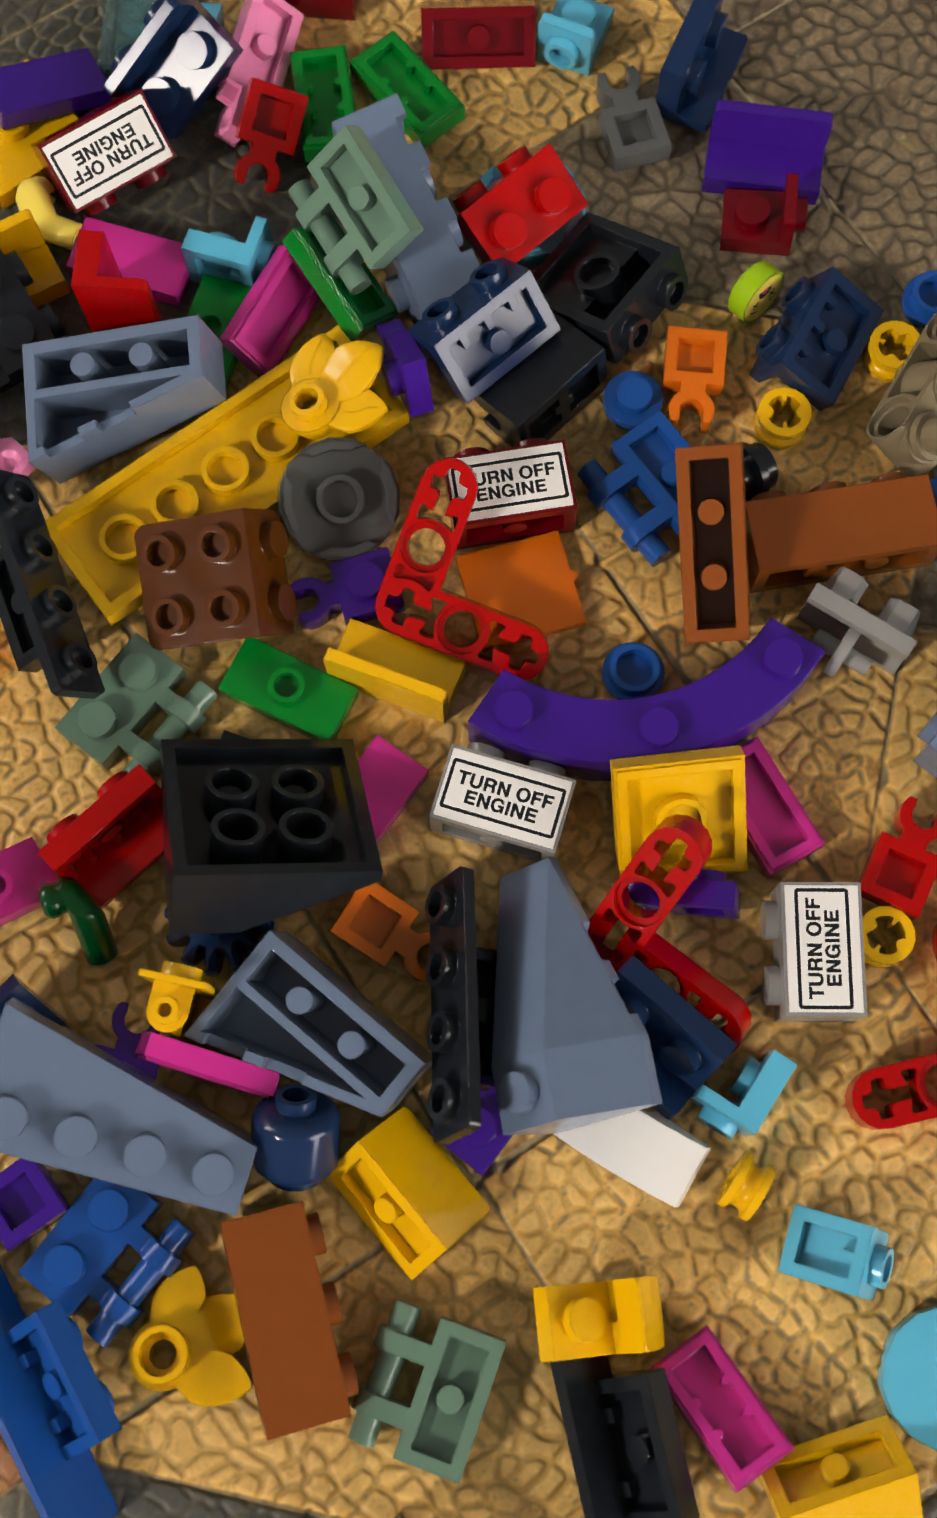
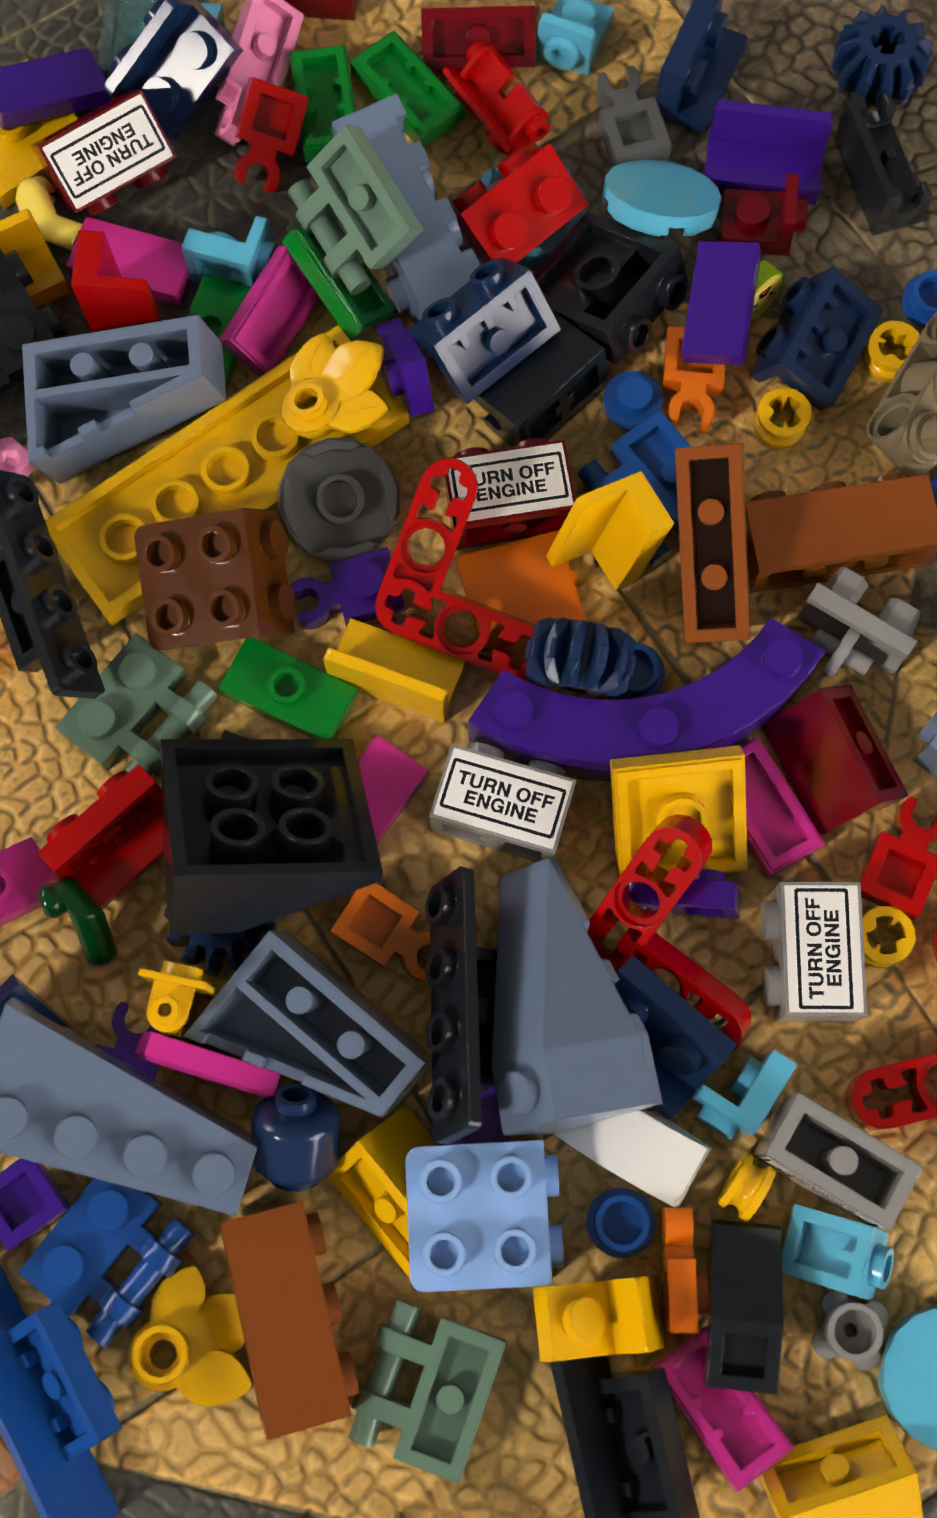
(482, 86): none -> red hinge
(482, 1216): none -> light blue bracket
(580, 657): none -> dark blue gear
(618, 525): none -> yellow panel
(620, 1222): none -> blue plate
(661, 196): none -> medium azure tile
(682, 1288): none -> orange plate
(721, 303): none -> dark purple tile
(744, 1307): none -> black slope
(759, 469): black plate -> none
(834, 758): none -> dark red panel
(838, 1161): none -> light grey brick
(869, 1324): none -> light grey plate
(880, 167): none -> black hinge
(881, 56): none -> dark blue gear

